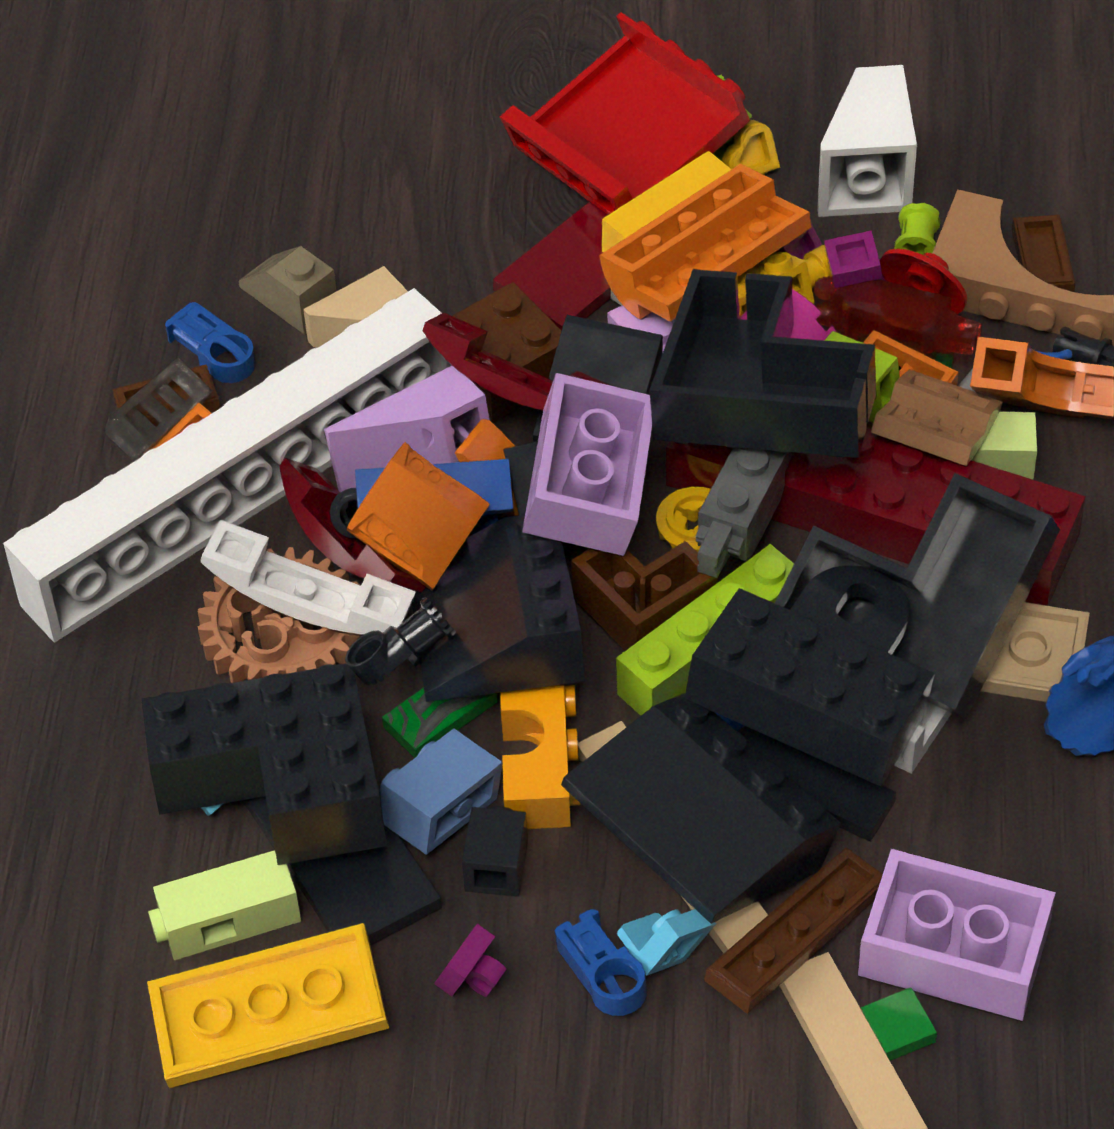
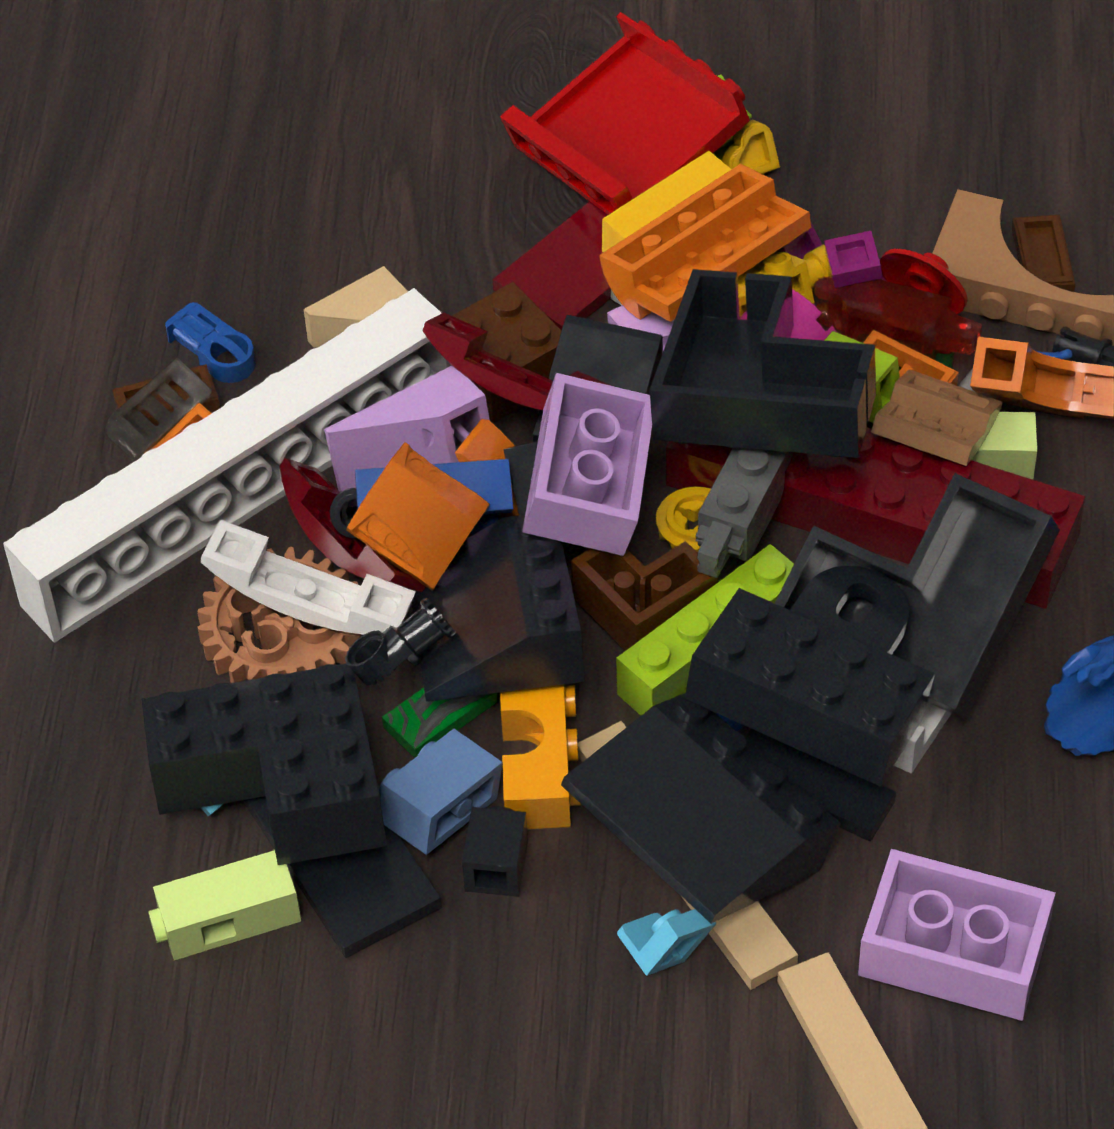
(267, 1005): yellow tile -> none
(290, 284): dark tan slope -> none
(471, 965): magenta tile -> none
(597, 961): blue piece -> none
(794, 930): reddish brown tile -> none
(869, 147): white slope -> none
(900, 1023): green tile -> none
(918, 228): lime bush -> none
(1036, 651): tan tile -> none

